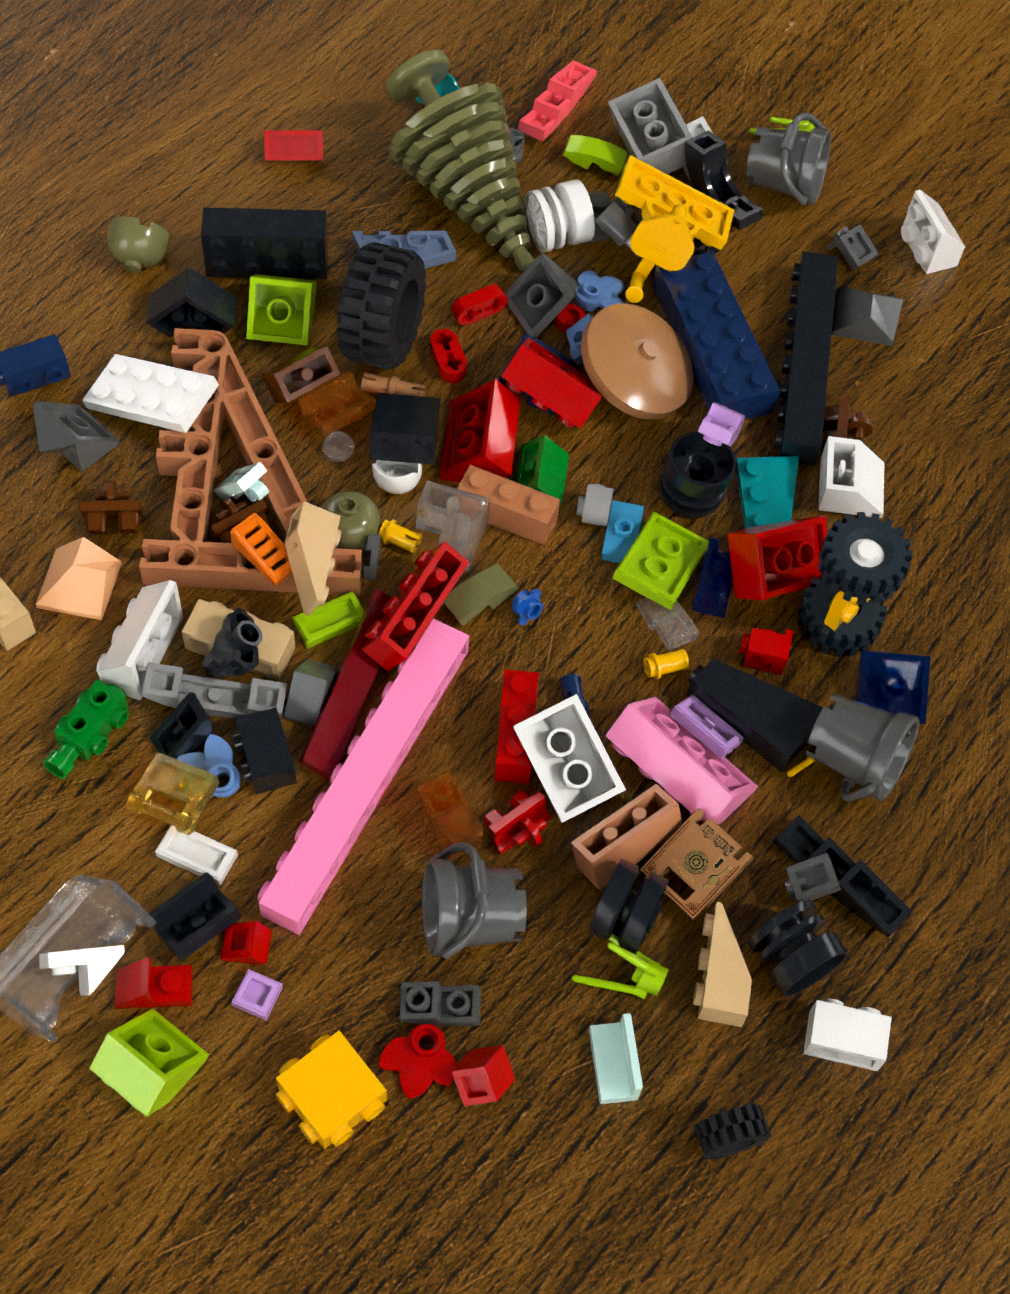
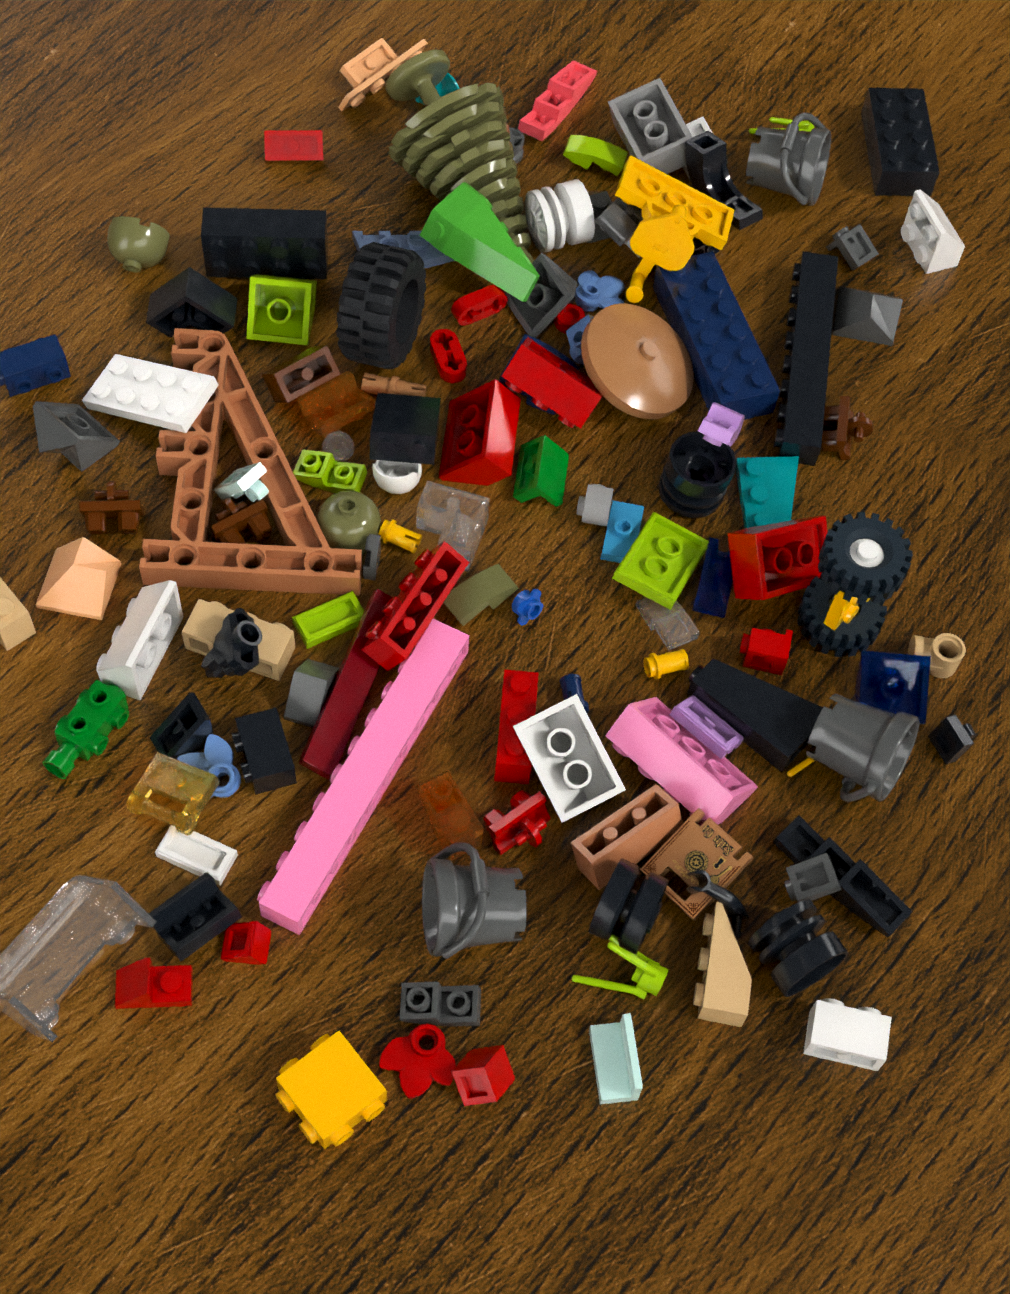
(91, 962): white slope -> none
(147, 1061): lime slope -> none
(218, 697): light grey slope -> none
(251, 533): orange slope -> none
(257, 994): lavender tile -> none
(310, 547): tan slope -> none
(325, 473): none -> lime slope
(371, 69): none -> light nougat bracket
(475, 238): none -> bright green wedge
(513, 504): nougat brick -> none
(724, 896): none -> black piece
(732, 1131): black tyre -> none
(850, 478): white slope -> none
(899, 141): none -> black brick
(945, 644): none -> tan piece
(952, 738): none -> black tile

